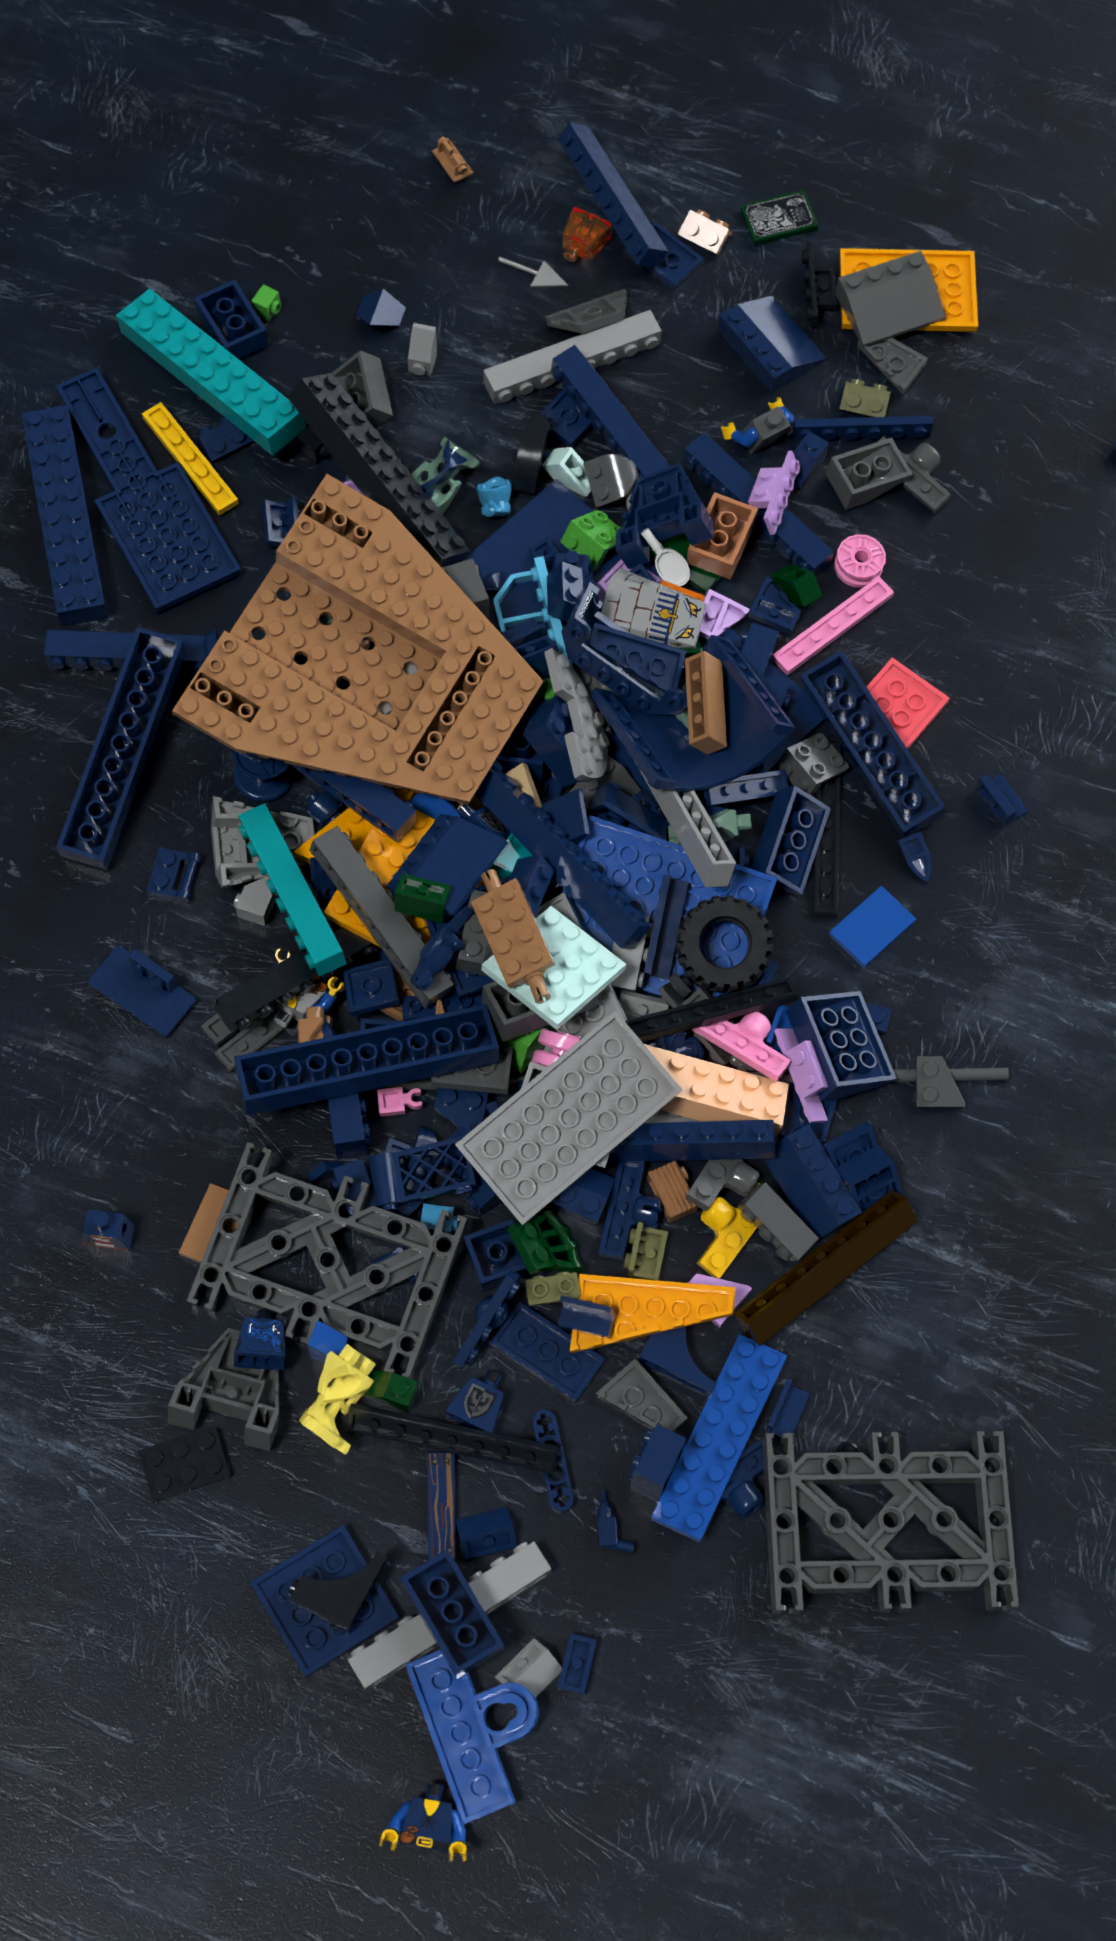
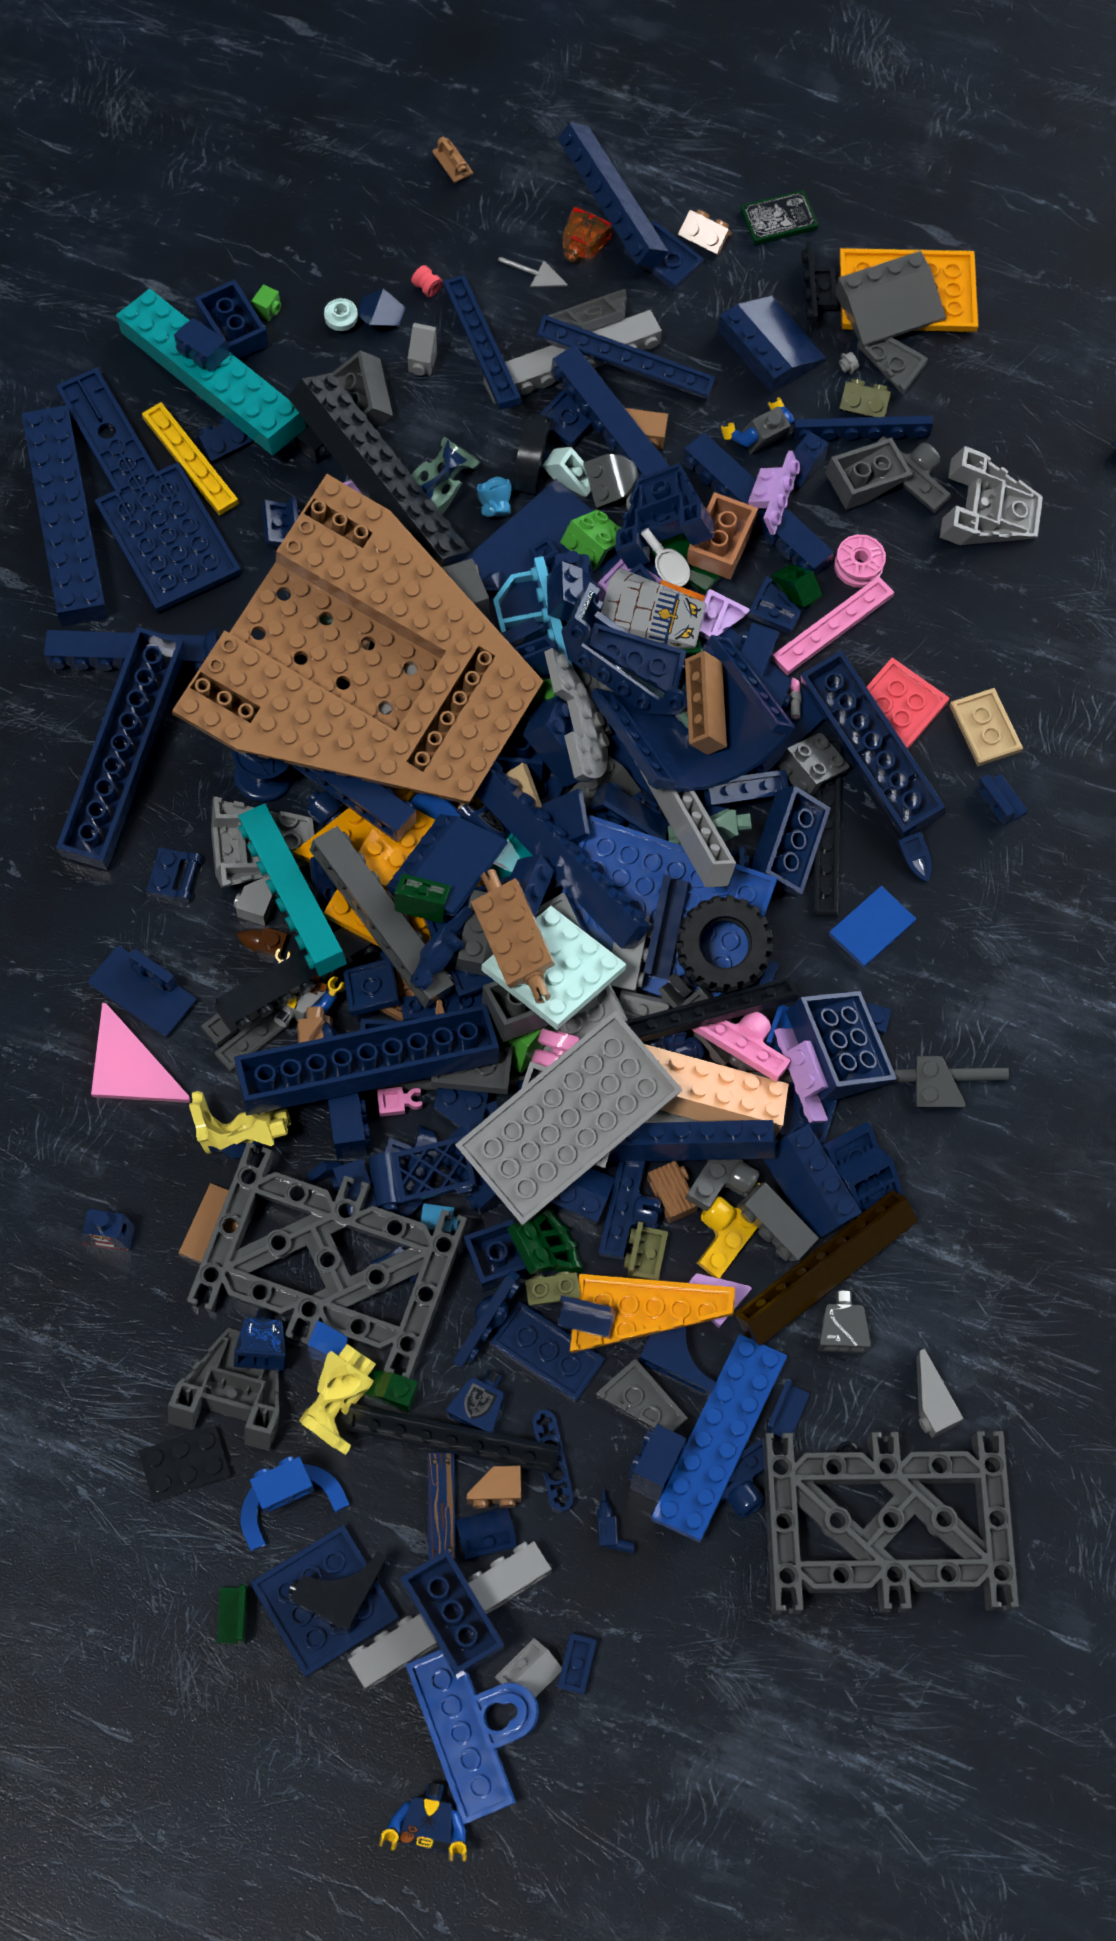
(127, 1068): none -> bright pink tile
(201, 345): none -> dark blue brick
(232, 1615): none -> dark green panel
(233, 1137): none -> light yellow hips
(263, 941): none -> reddish brown plate
(281, 1486): none -> blue piece
(340, 314): none -> light aqua plate
(427, 281): none -> coral wheel
(482, 342): none -> dark blue plate
(498, 1486): none -> medium nougat slope
(626, 357): none -> dark blue tile
(652, 424): none -> medium nougat slope
(795, 699): none -> light grey piece
(844, 1326): none -> dark grey torso
(848, 362): none -> light grey plate
(935, 1403): none -> light grey slope
(986, 727): none -> tan tile
(995, 503): none -> light grey wedge

